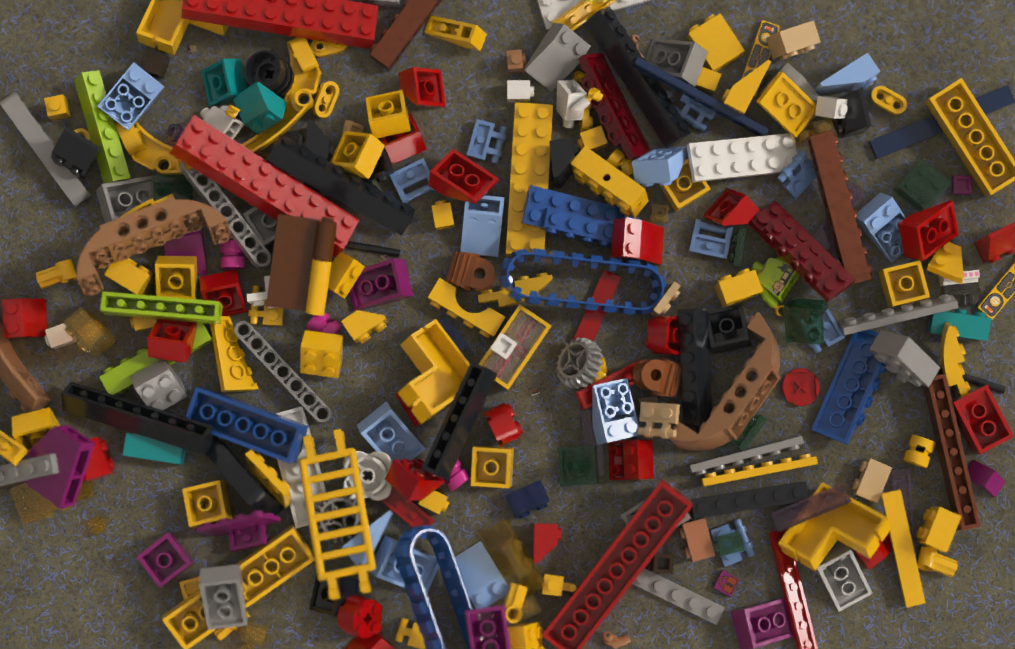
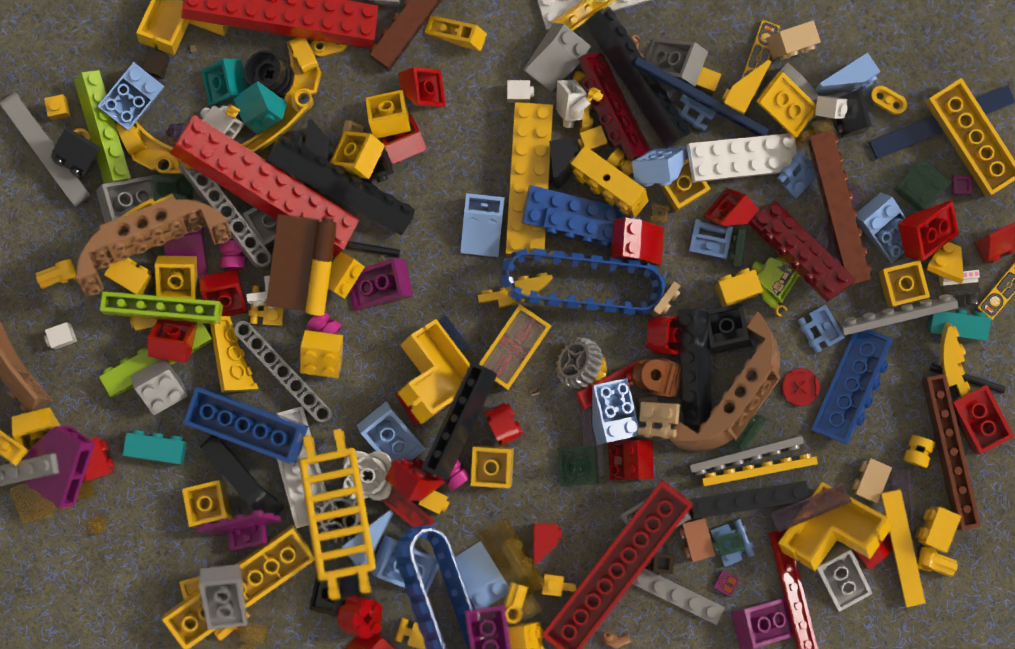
(24, 318): red slope -> none
(90, 332): clear yellow brick -> none
(137, 418): black brick -> none
(165, 559): magenta brick -> none
(268, 478): yellow plate -> none
(324, 99): yellow plate -> none
(362, 324): yellow slope -> none
(409, 176): medium blue plate -> none
(442, 215): yellow brick -> none
(461, 178): red slope -> none
(464, 267): dark orange piece -> none
(481, 140): medium blue plate -> none
(487, 321): yellow arch -> none
(503, 346): white tile -> none
(515, 61): medium nougat brick -> none
(527, 499): clear blue brick -> none
(592, 319): red tile -> none
(718, 40): yellow brick -> none
(804, 320): clear green bracket -> none
(904, 358): light grey brick -> none
(985, 478): magenta slope -> none

